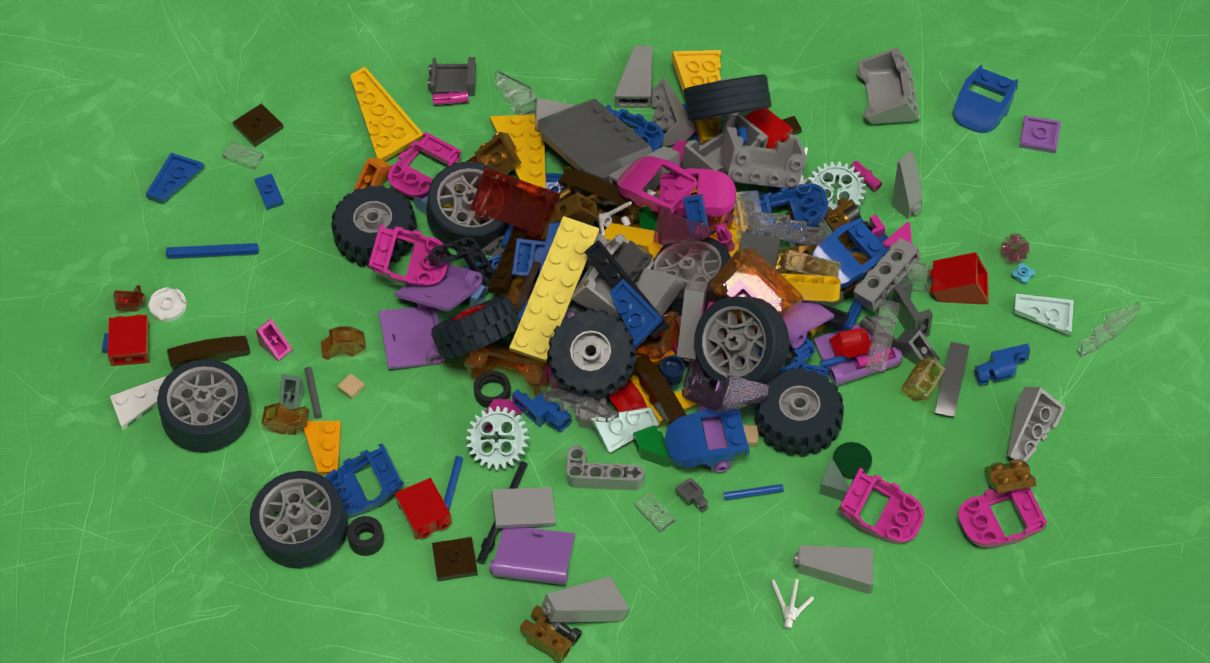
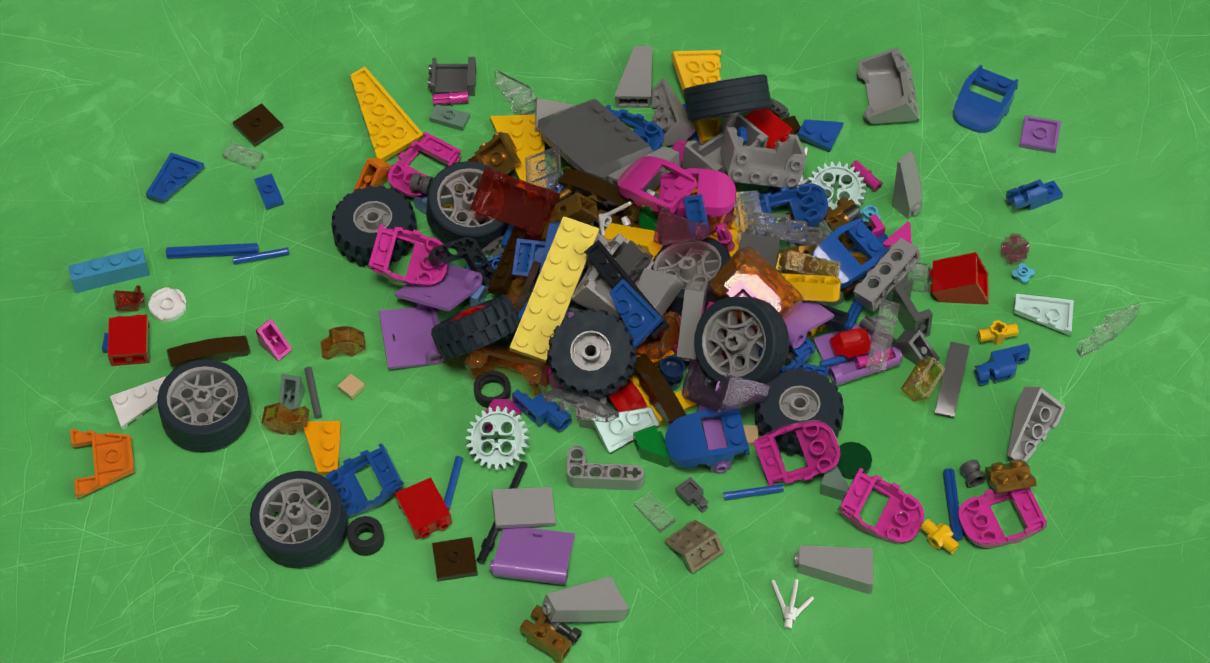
(108, 270): none -> dark azure brick
(111, 458): none -> orange wing
(261, 255): none -> blue bar
(420, 183): none -> dark grey wheel
(449, 117): none -> sand green plate
(544, 168): none -> clear slope
(696, 545): none -> dark tan bracket
(779, 108): none -> dark grey gear
(818, 446): none -> dark pink slope
(820, 133): none -> blue wing
(869, 210): none -> medium azure plate
(940, 536): none -> yellow axle
(952, 503): none -> blue axle
(972, 471): none -> flat silver wheel
(997, 332): none -> yellow axle
(1034, 195): none -> blue plate

